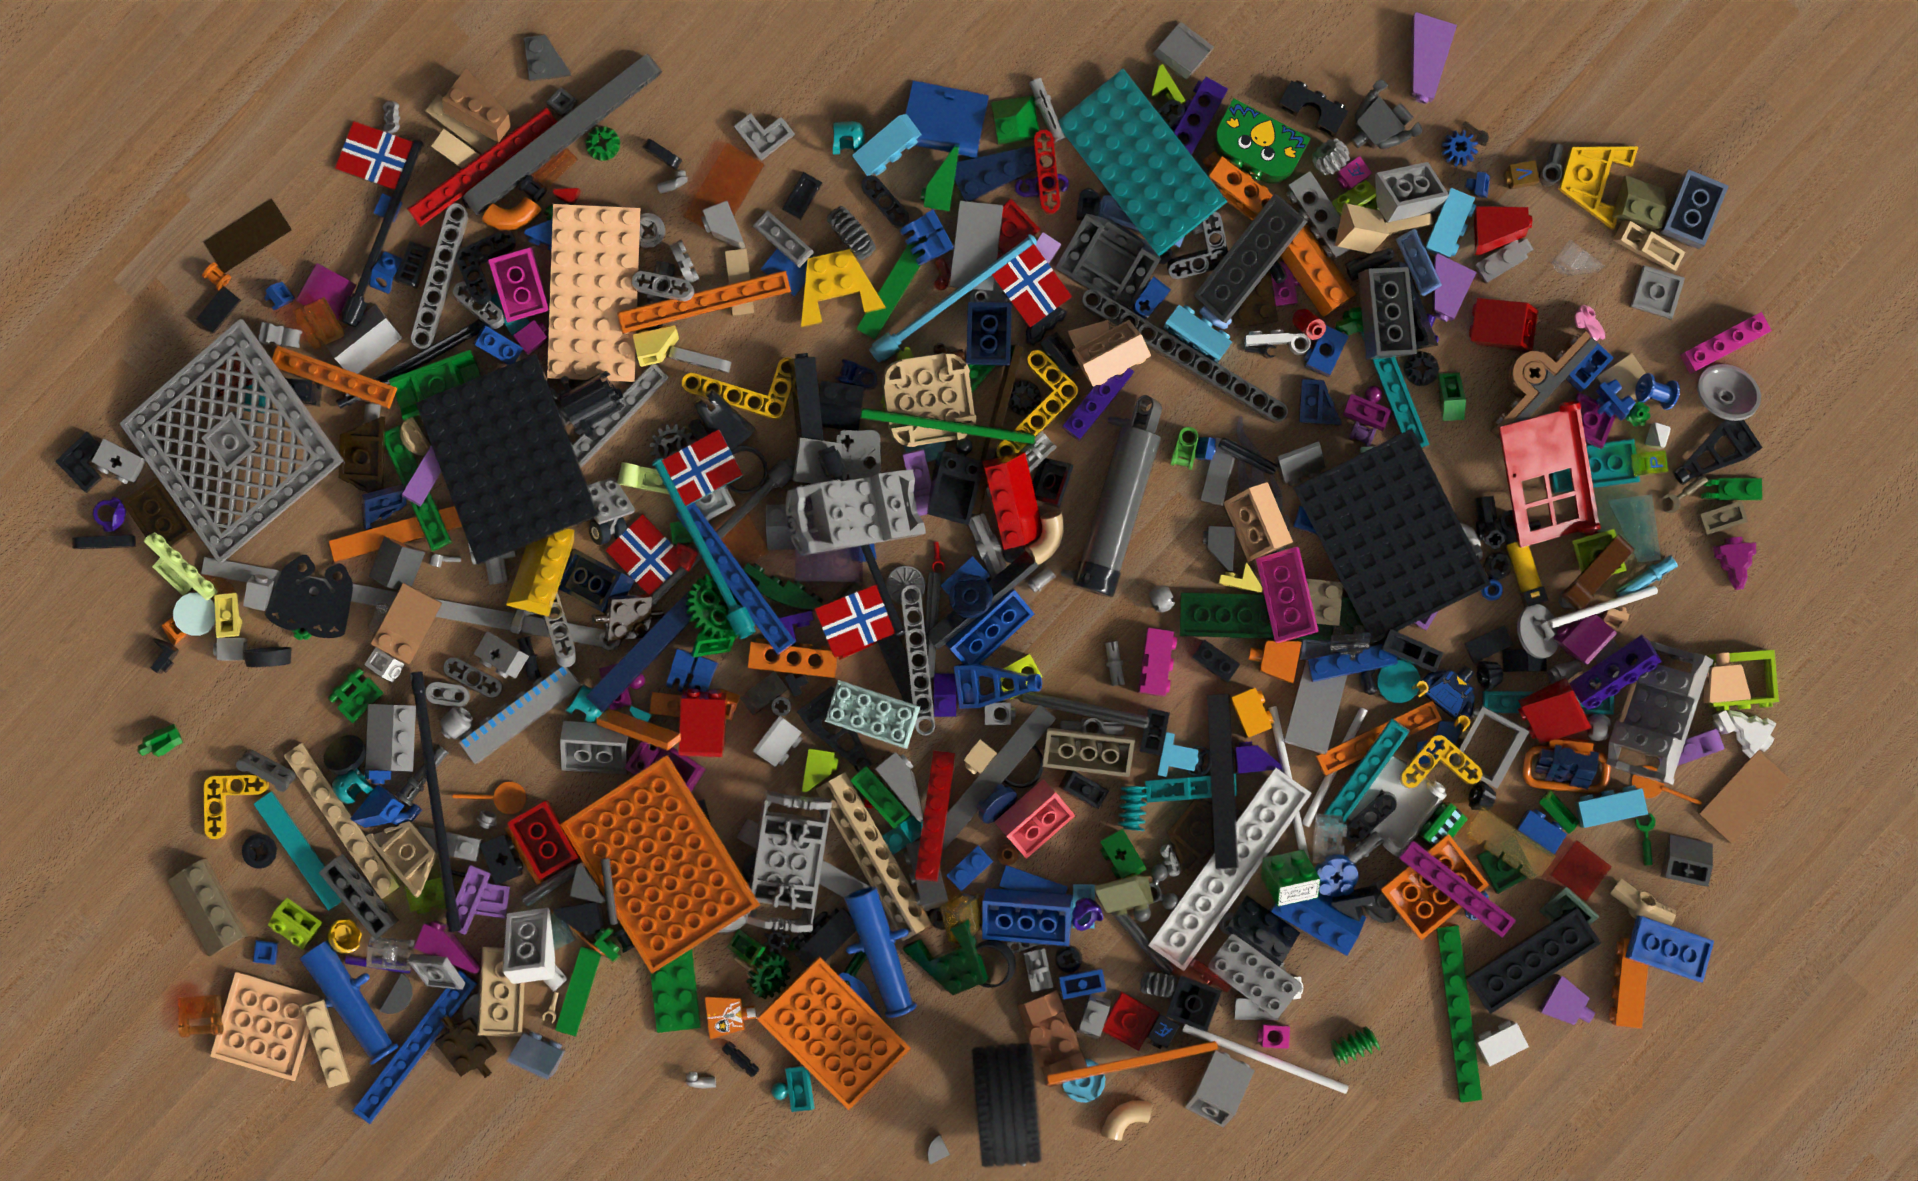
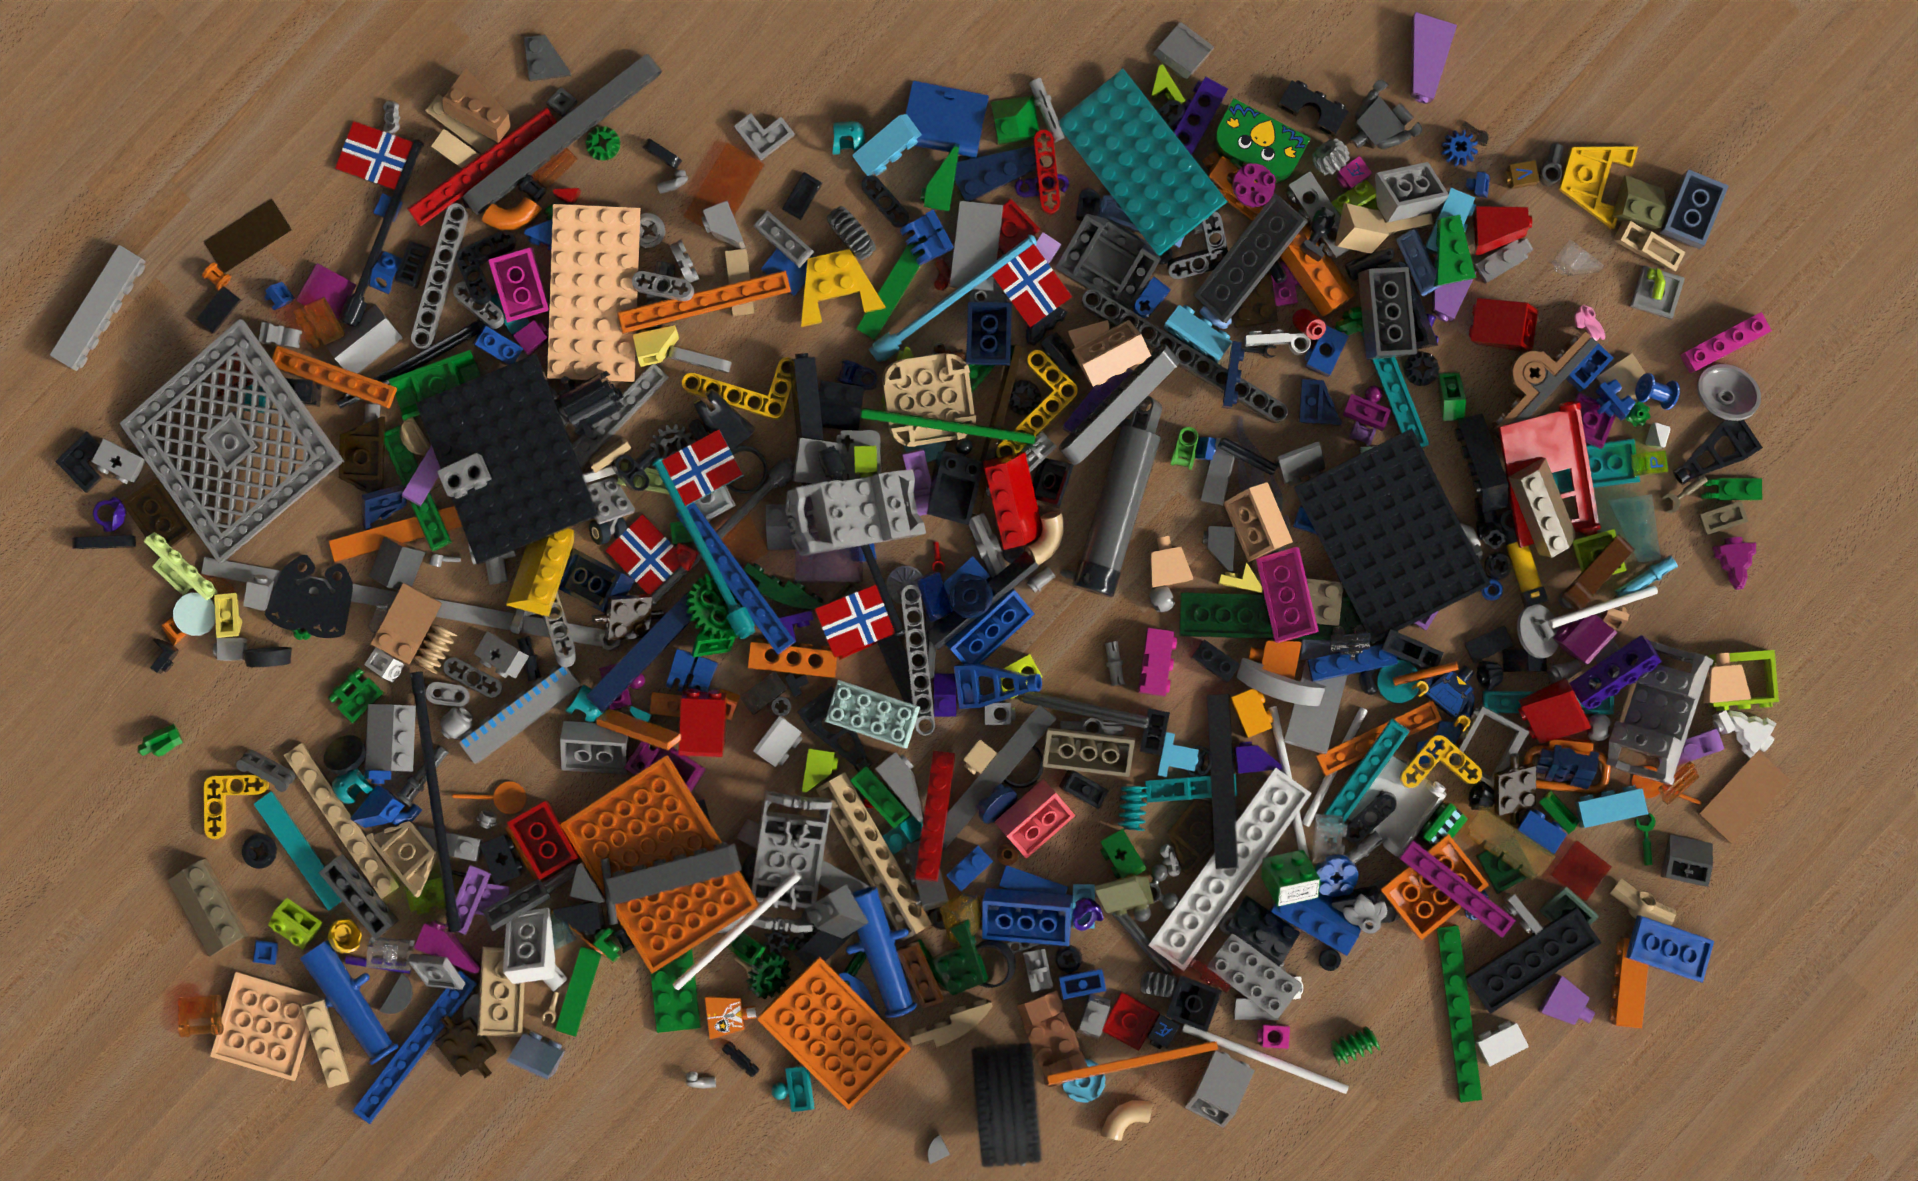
(98, 308): none -> light grey brick
(434, 648): none -> tan piece
(463, 471): none -> light grey brick
(516, 904): none -> dark grey plate
(604, 472): none -> white tile
(609, 454): none -> tan tile
(635, 468): none -> black beam
(673, 874): none -> dark grey brick
(732, 934): none -> white piece
(837, 913): none -> dark grey slope
(865, 460): none -> lime brick
(920, 975): none -> reddish brown plate
(934, 596): none -> clear blue slope
(962, 1022): none -> tan slope
(1118, 404): none -> beam
(1168, 565): none -> light nougat torso
(1233, 375): none -> dark blue plate
(1262, 190): none -> magenta plate
(1278, 686): none -> light grey slope
(1320, 226): none -> black piece
(1329, 959): none -> black tile
(1364, 912): none -> light grey plate
(1425, 673): none -> orange bar
(1453, 254): none -> green wing
(1482, 462): none -> black wedge
(1514, 789): none -> dark brown plate
(1515, 907): none -> light grey plate
(1543, 508): none -> dark tan slope
(1659, 282): none -> lime arm
(1683, 779): none -> clear orange tile

